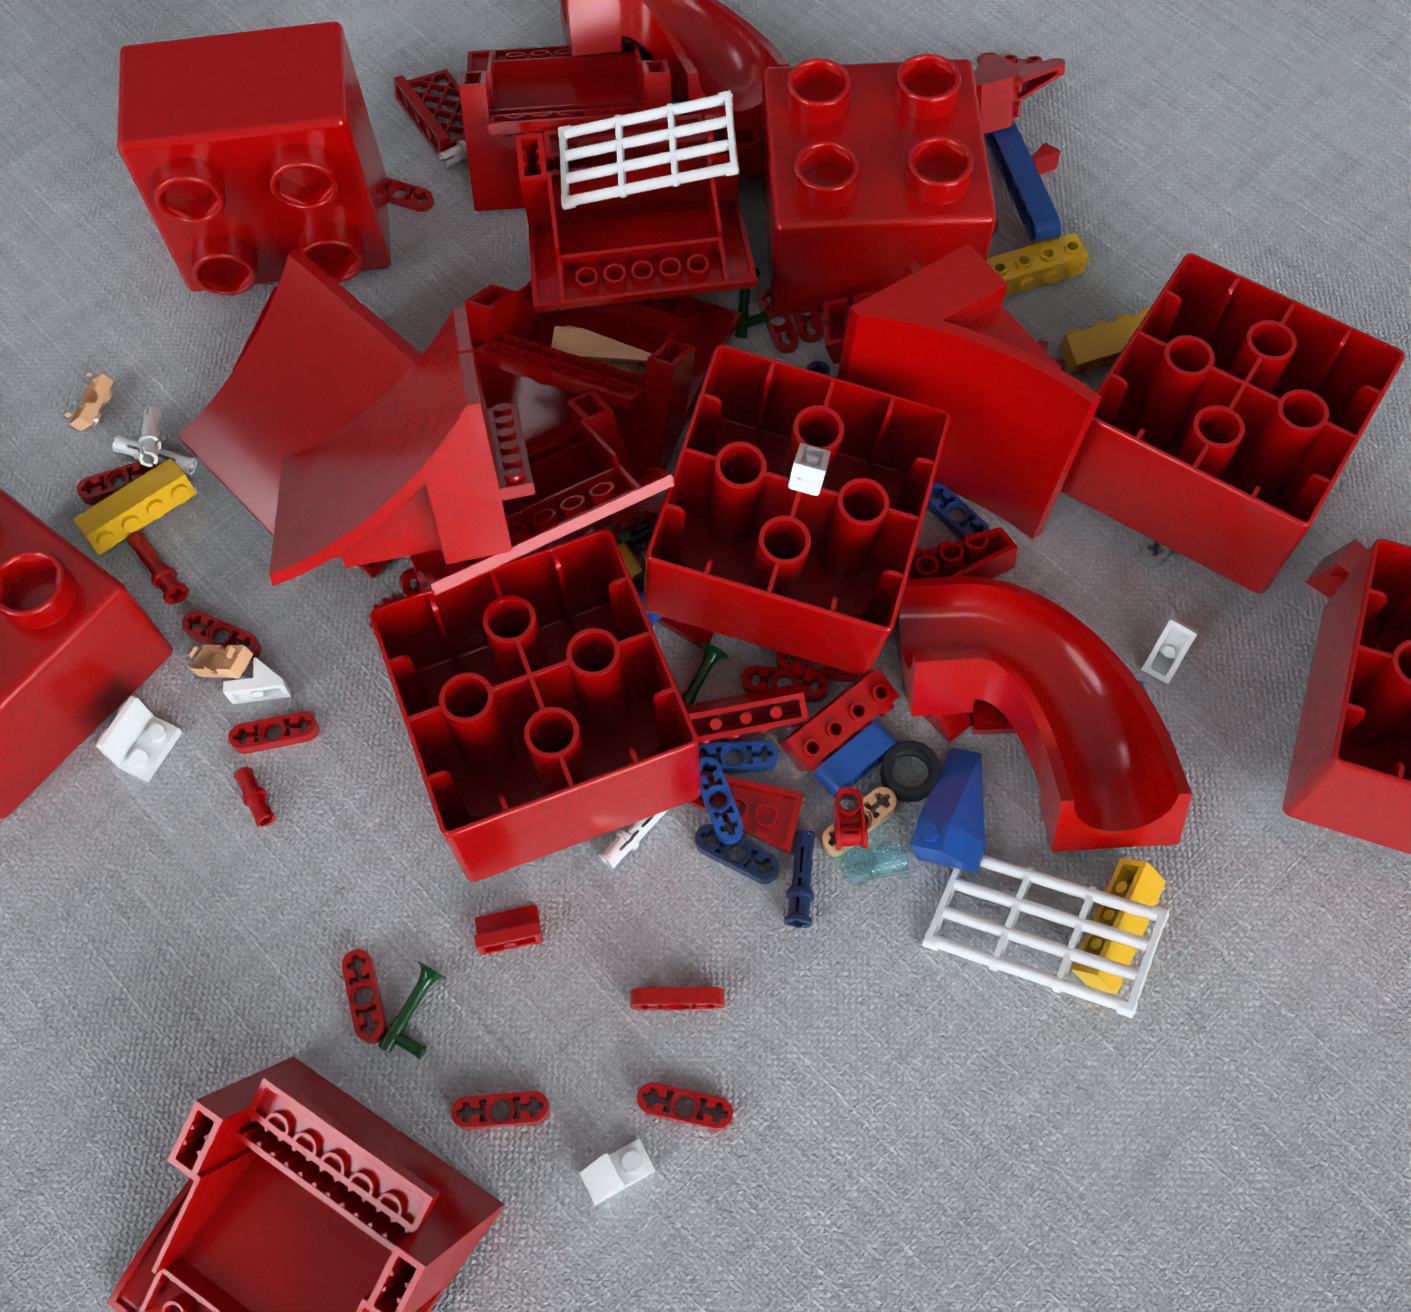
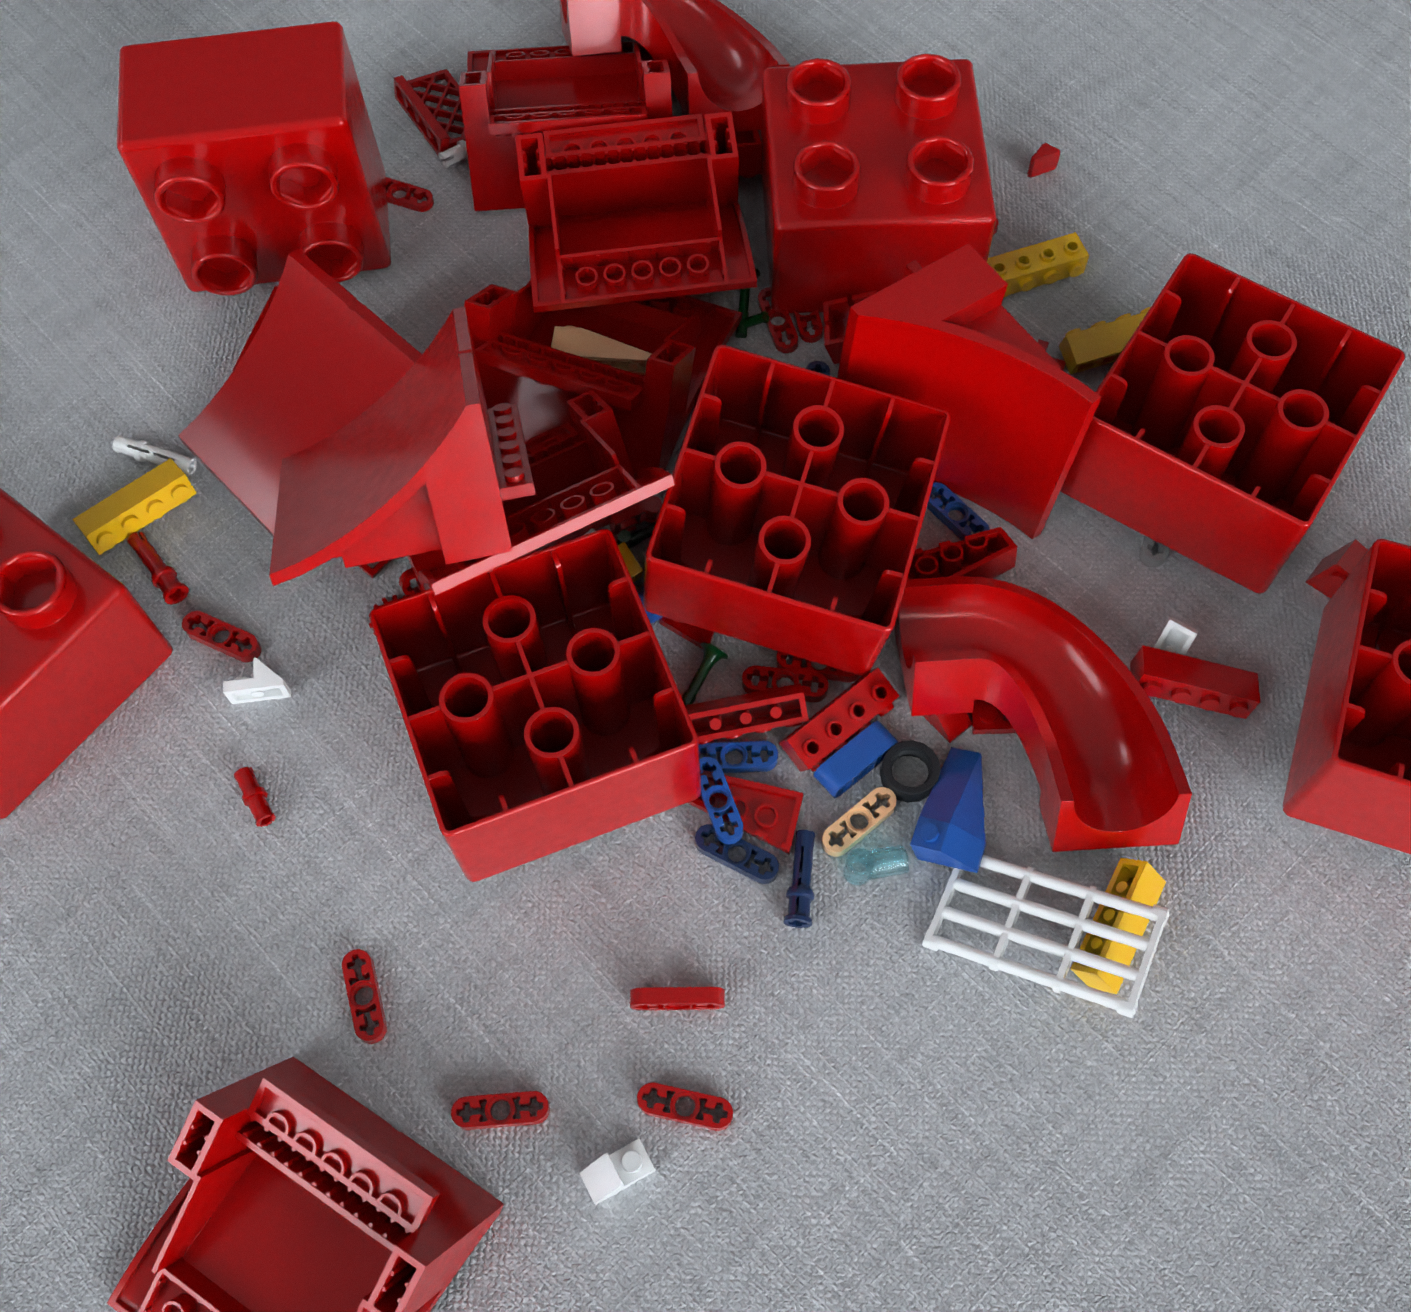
(96, 394): light nougat piece -> none
(107, 478): red beam -> none
(138, 740): white bracket -> none
(149, 440): white pin -> none
(221, 662): light nougat piece -> none
(262, 726): red beam -> none
(394, 1034): dark green piece -> none
(508, 930): red panel -> none
(628, 840): white pin -> none
(673, 156): white door -> none
(809, 469): white slope -> none
(849, 825): red piece -> none
(1007, 81): red slope -> none
(1024, 184): blue beam -> none
(1196, 682): none -> red brick

